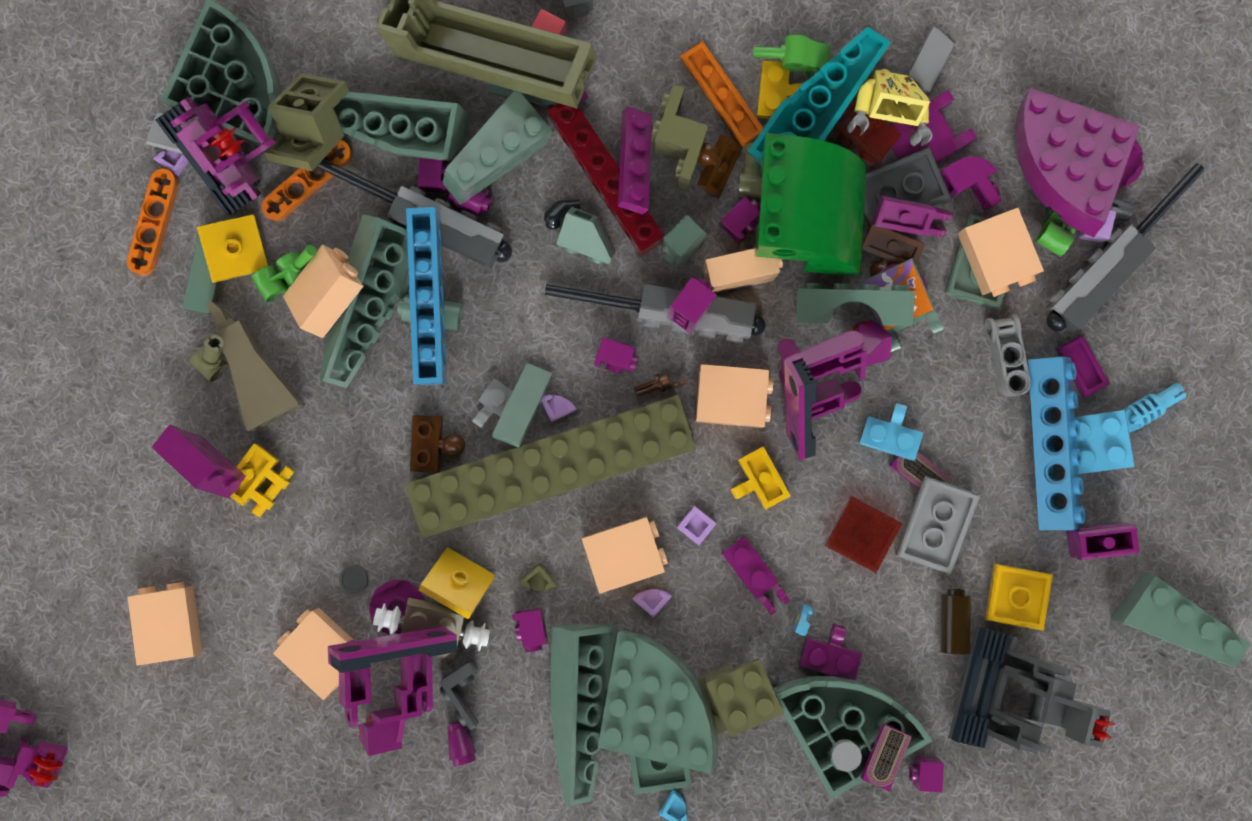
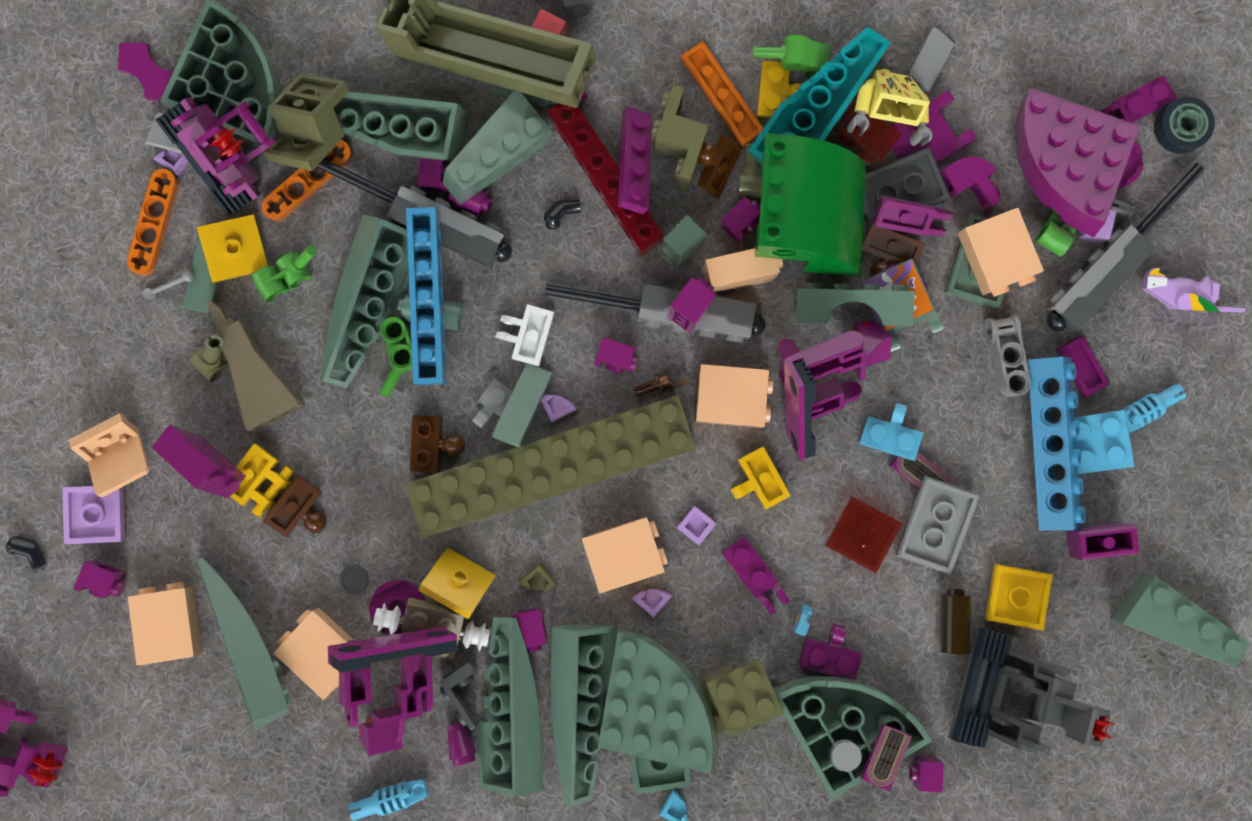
(28, 548): none -> black arm
(92, 517): none -> lavender plate
(100, 579): none -> magenta brick
(112, 453): none -> light nougat bracket
(138, 61): none -> magenta tile
(149, 293): none -> light grey hinge
(250, 659): none -> sand green wedge
(294, 506): none -> reddish brown plate
(323, 291): light nougat brick -> none
(390, 799): none -> medium azure hinge
(395, 347): none -> bright green beam
(511, 725): none -> sand green wedge
(531, 336): none -> white hinge
(585, 235): sand green slope -> none
(1142, 100): none -> magenta hinge
(1169, 129): none -> wheel
(1184, 292): none -> lavender animal

